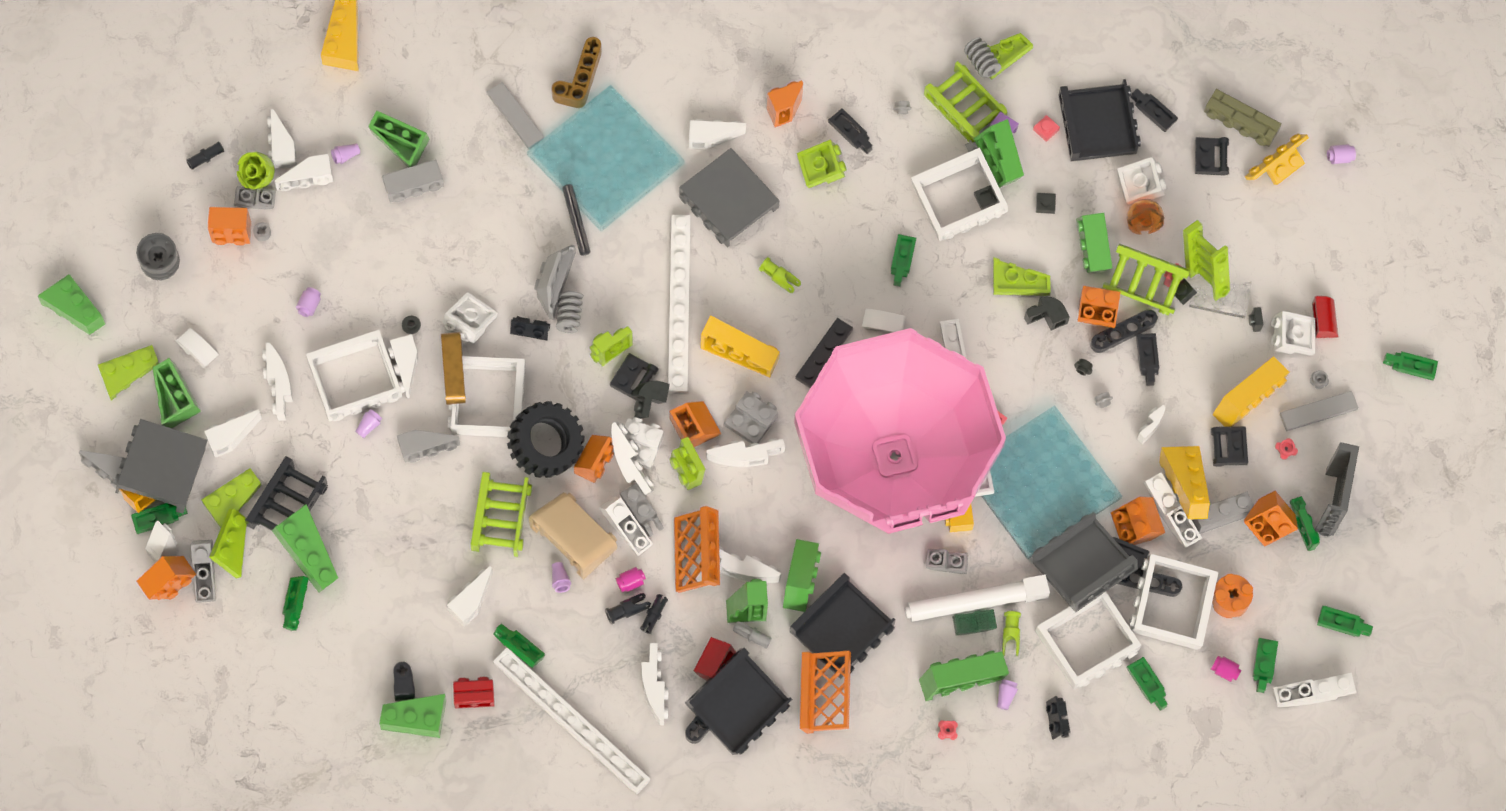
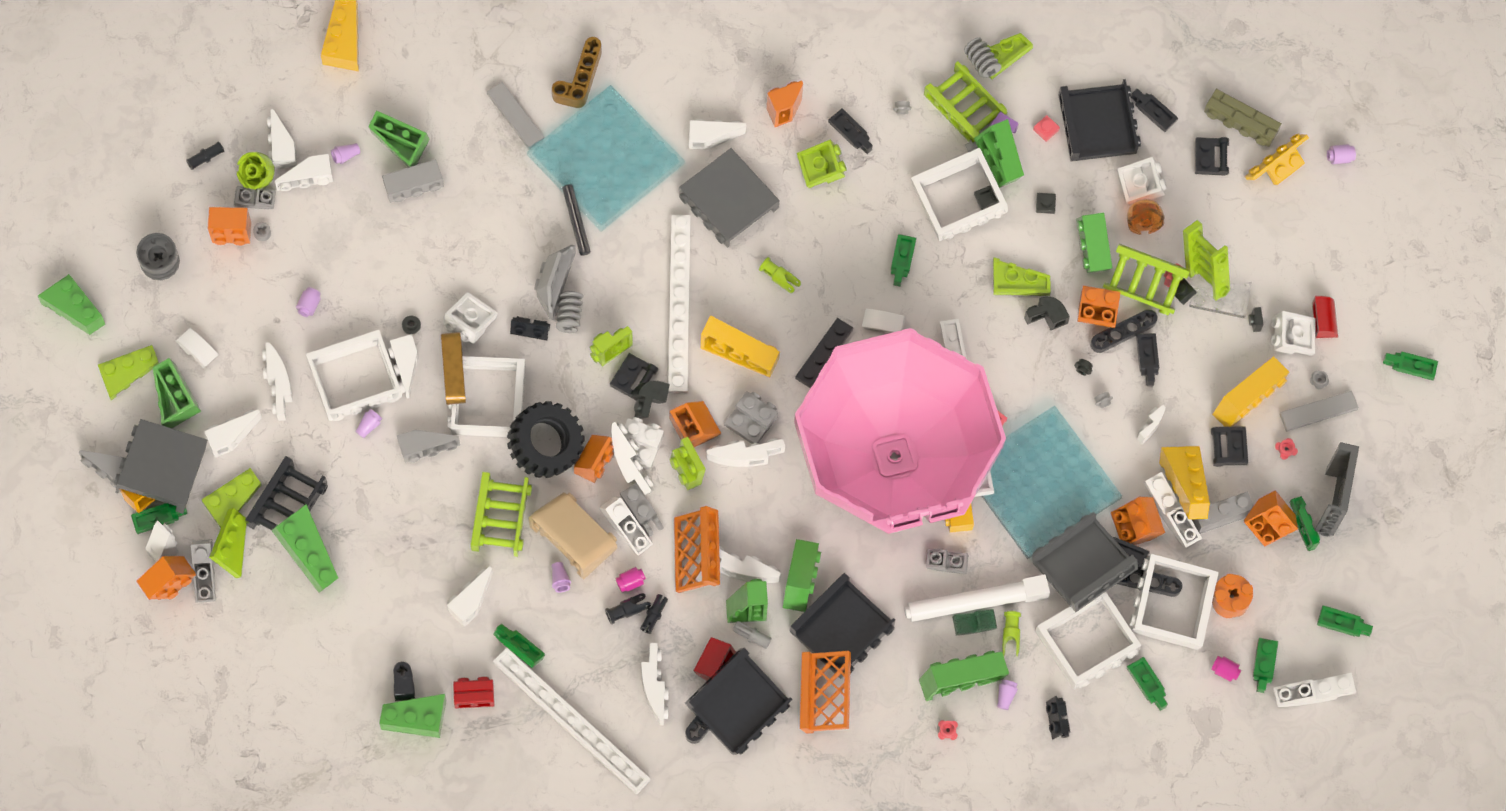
(294, 602): green hinge -> none

